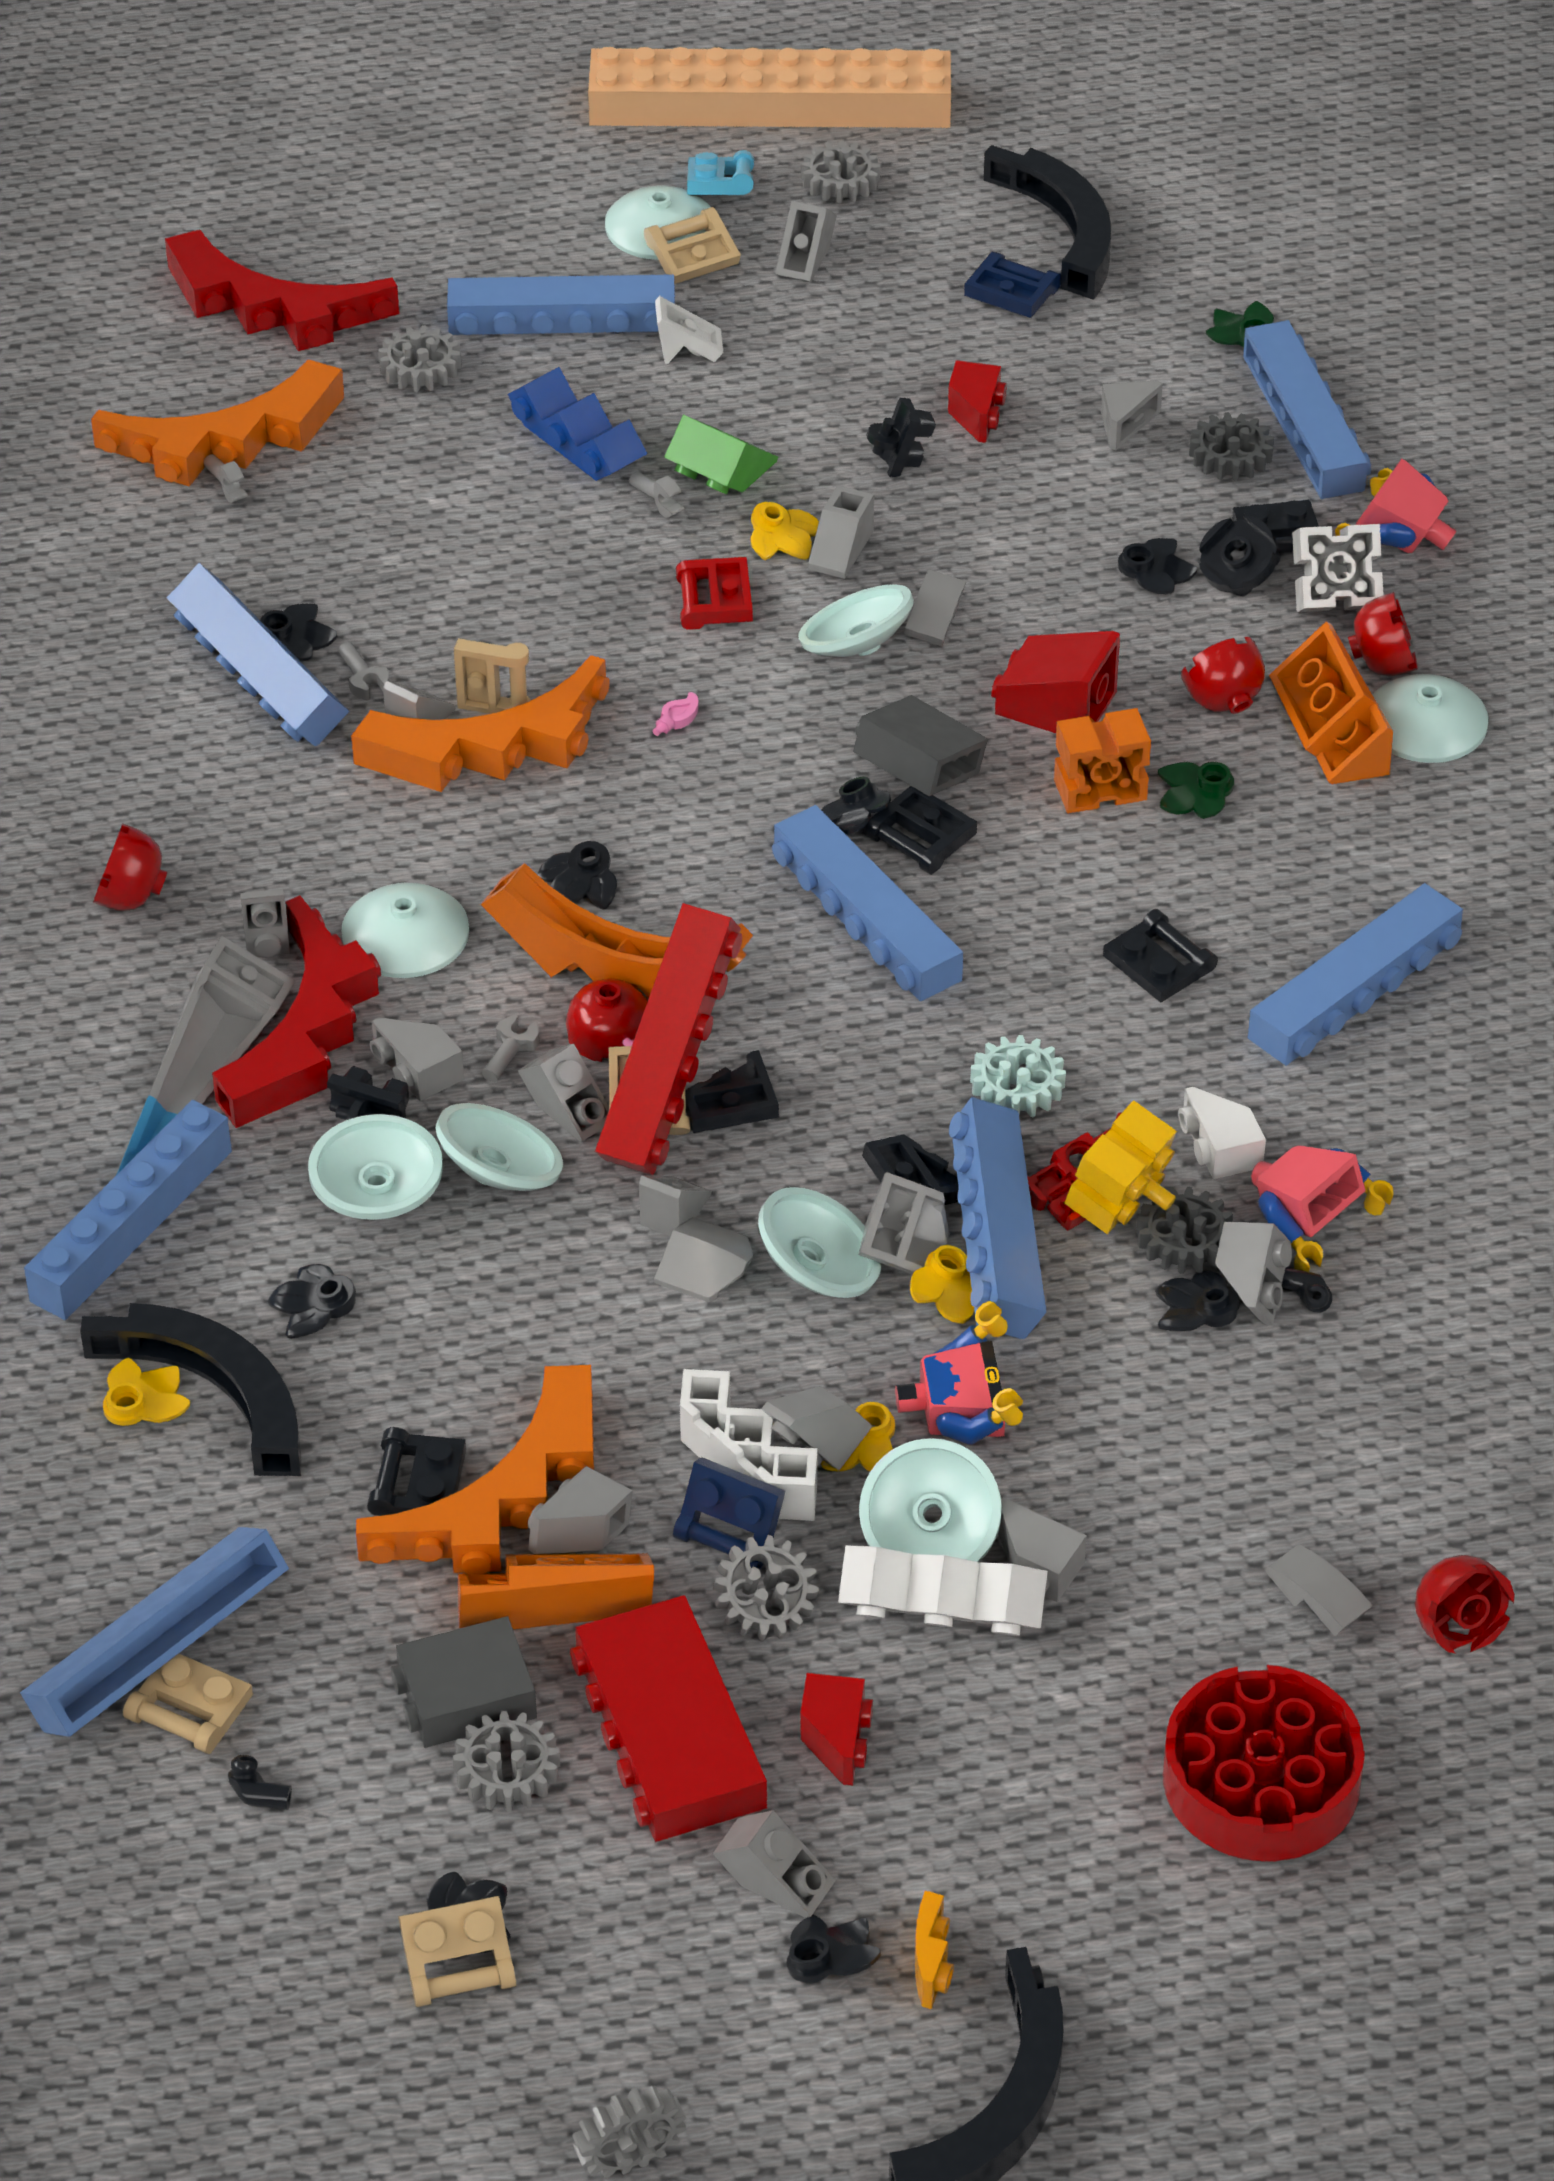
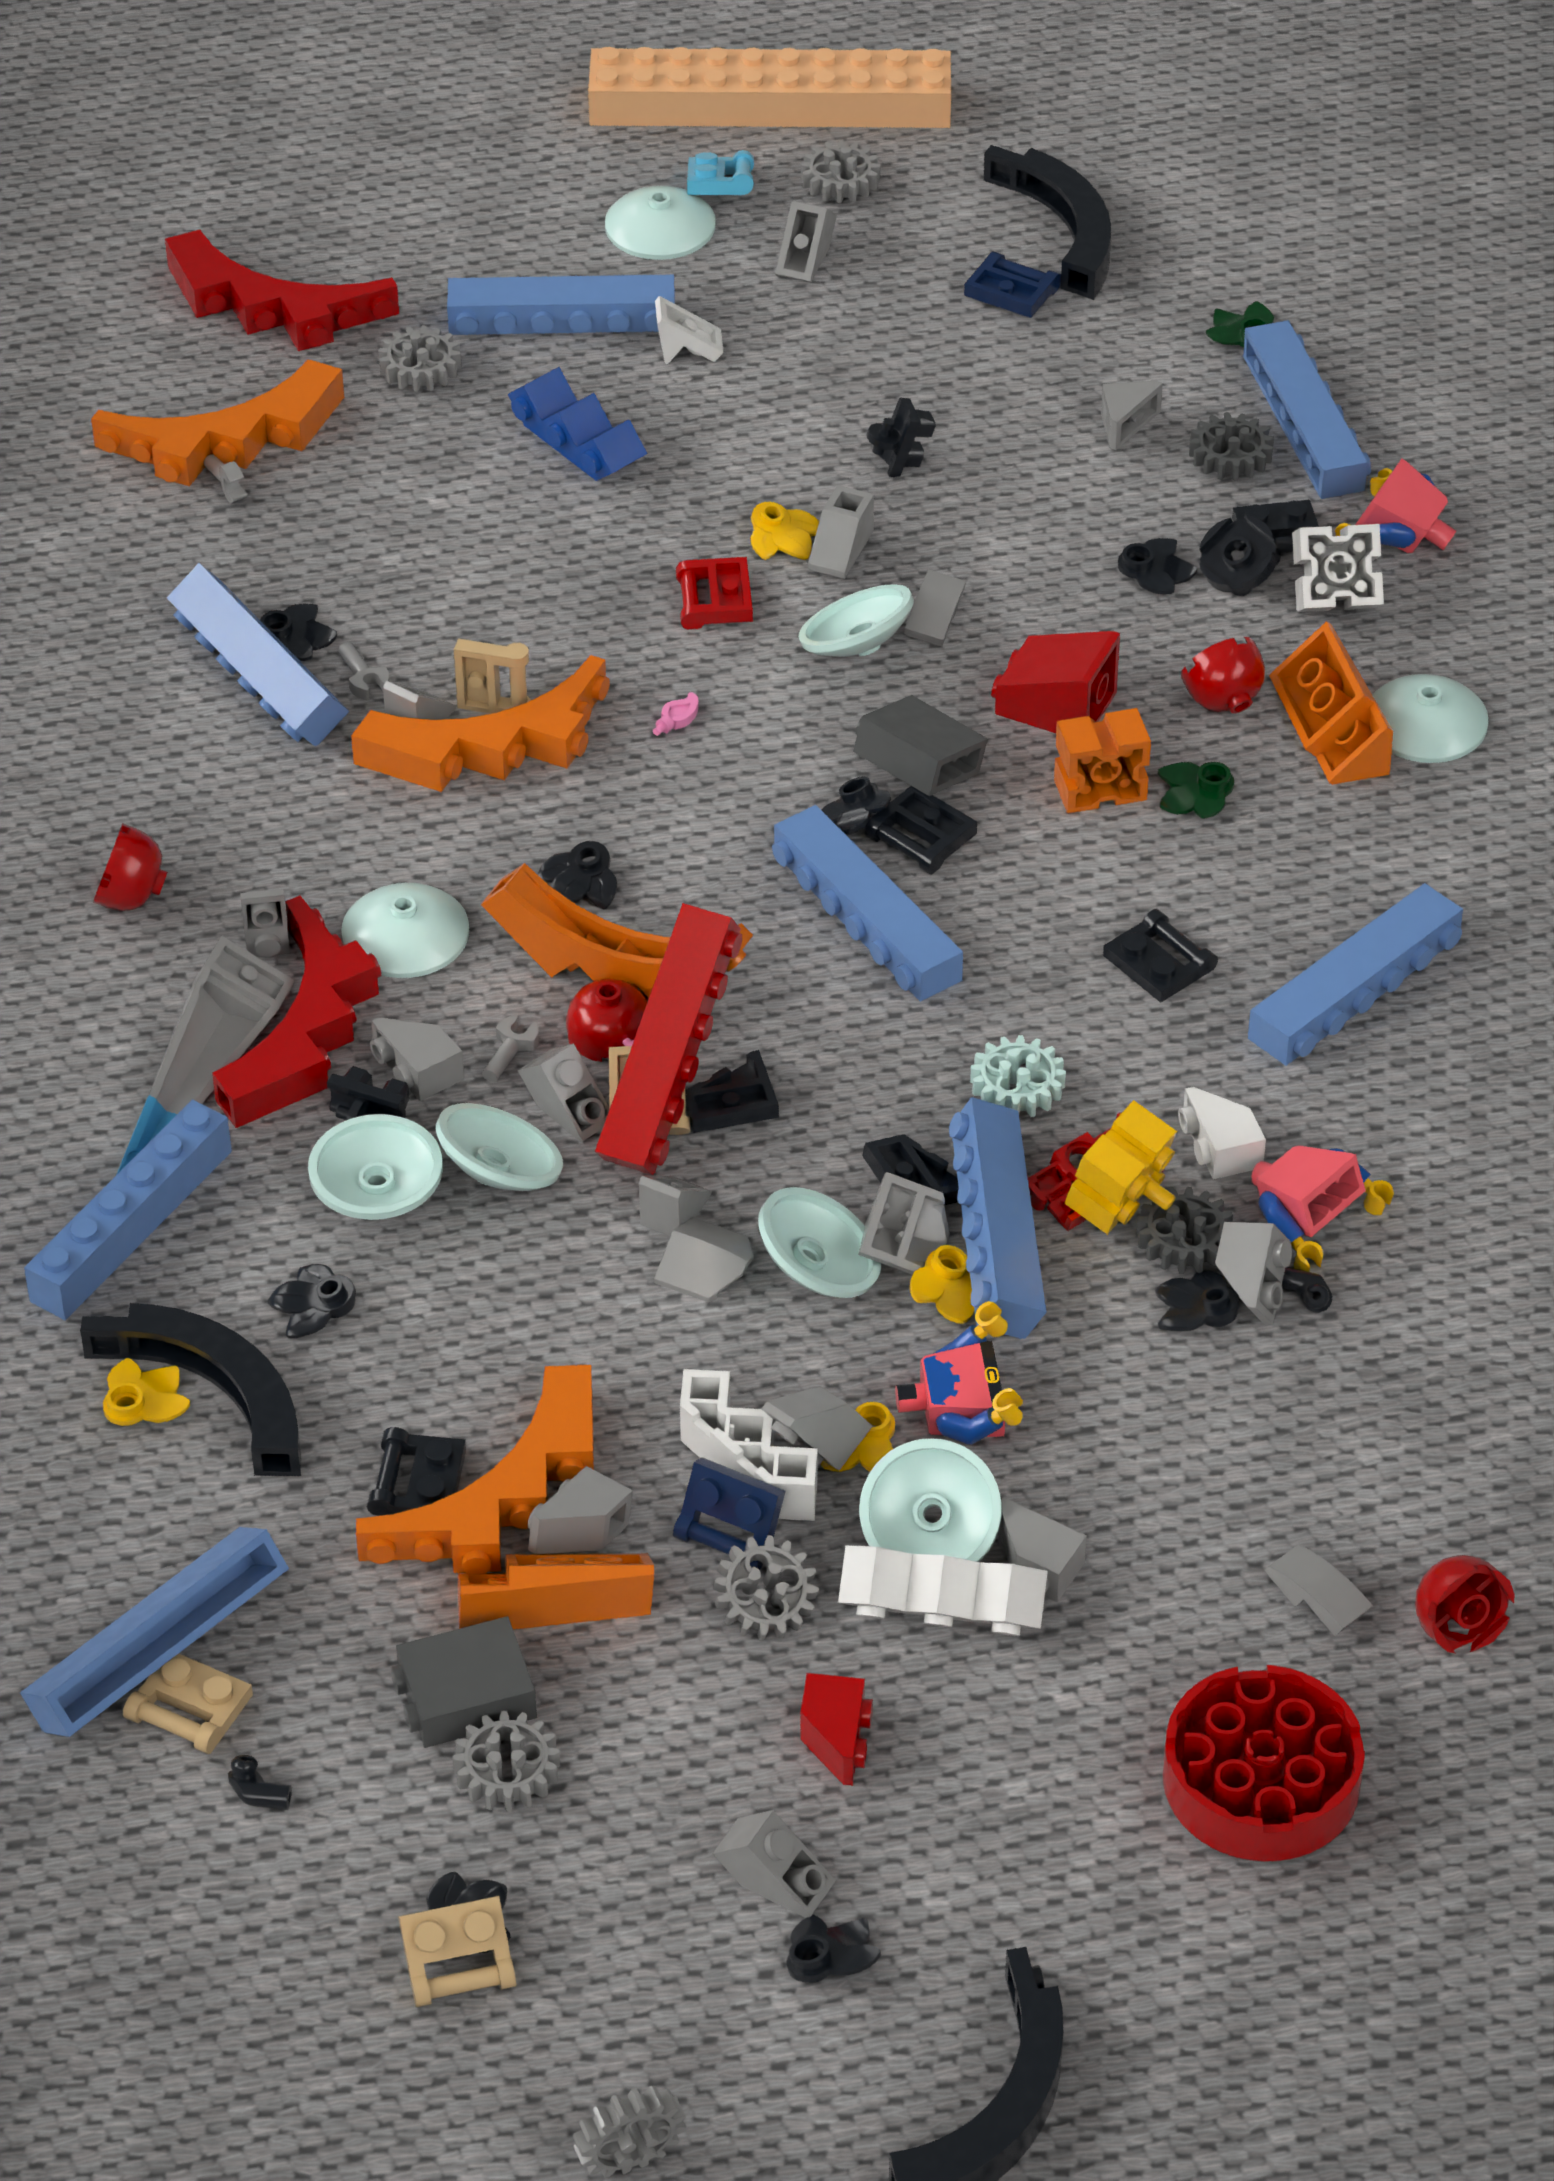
(661, 491): light grey bar -> none
(668, 1719): red brick -> none
(697, 253): tan plate -> none
(717, 456): bright green slope -> none
(932, 1970): light orange slope -> none
(974, 397): red slope -> none
(1383, 637): red cylinder -> none

